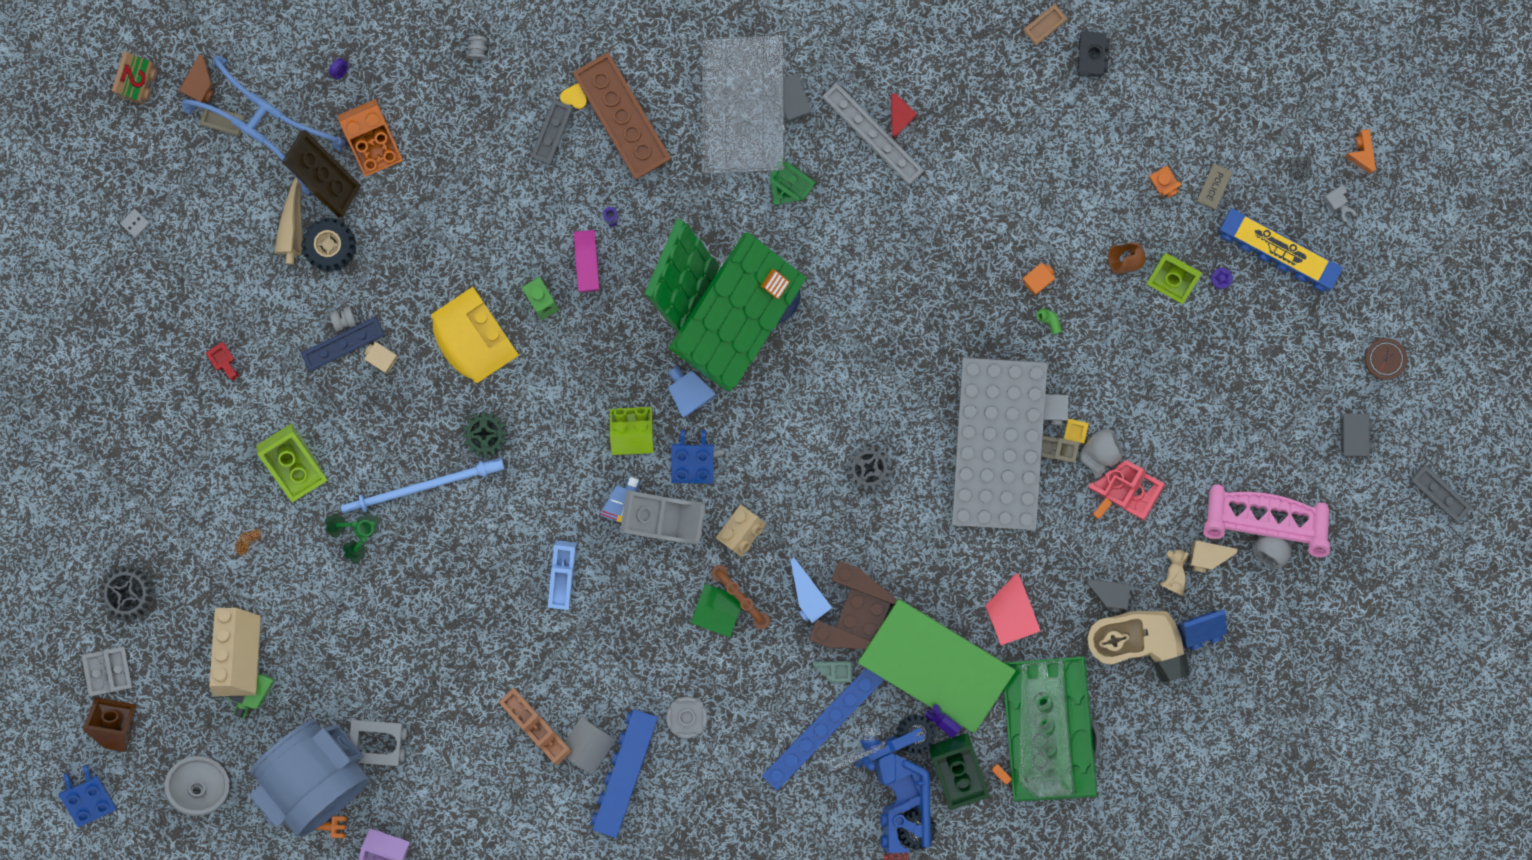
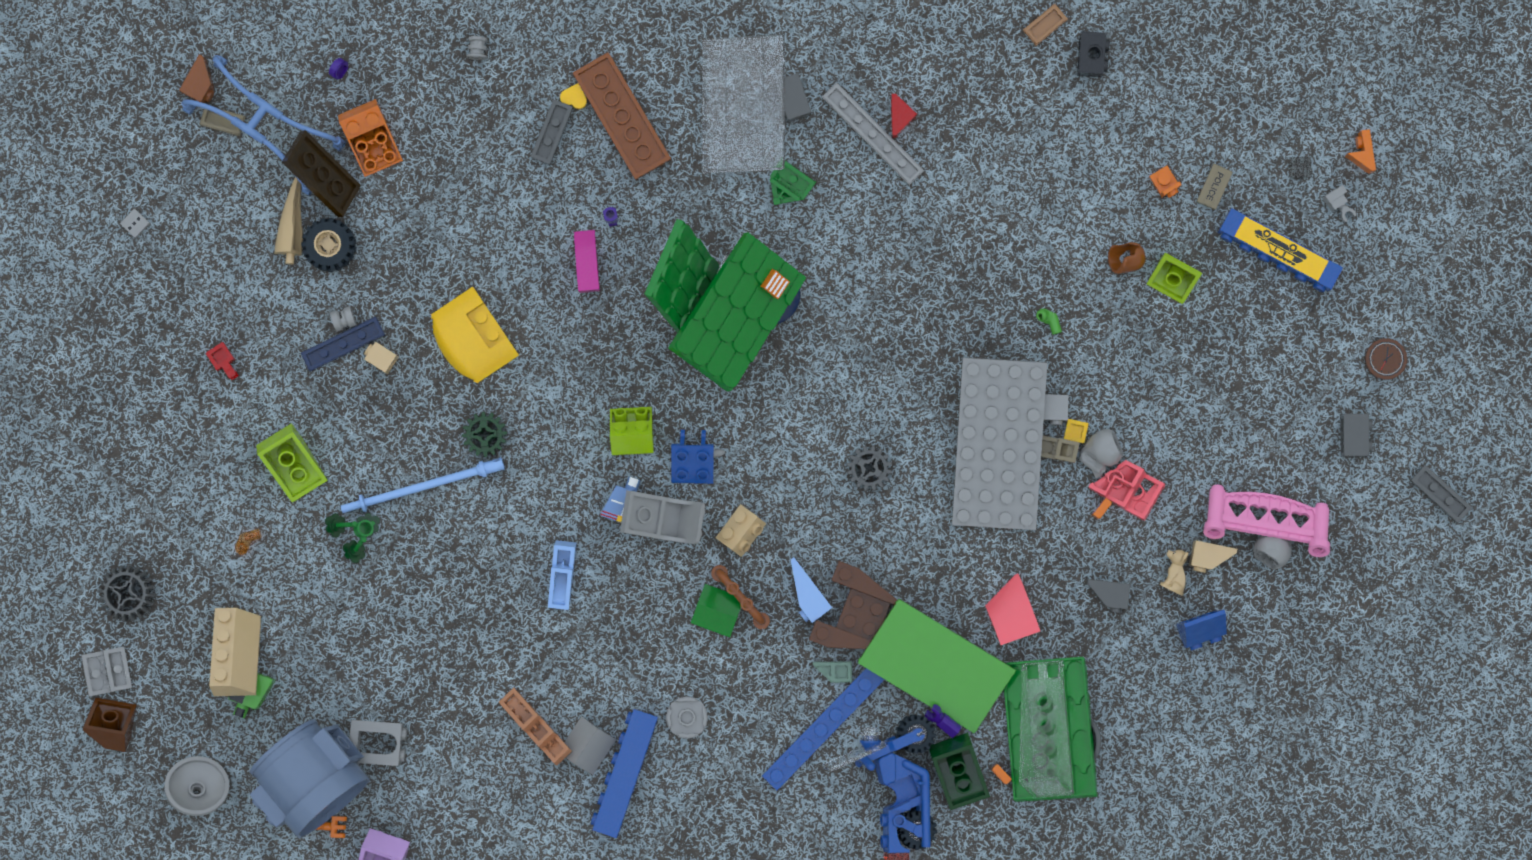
(86, 800): blue plate -> none
(134, 78): slope -> none
(540, 298): bright green torso -> none
(688, 391): medium blue torso -> none
(1039, 278): orange brick -> none
(1140, 635): tan piece -> none
(1221, 278): dark purple tile -> none

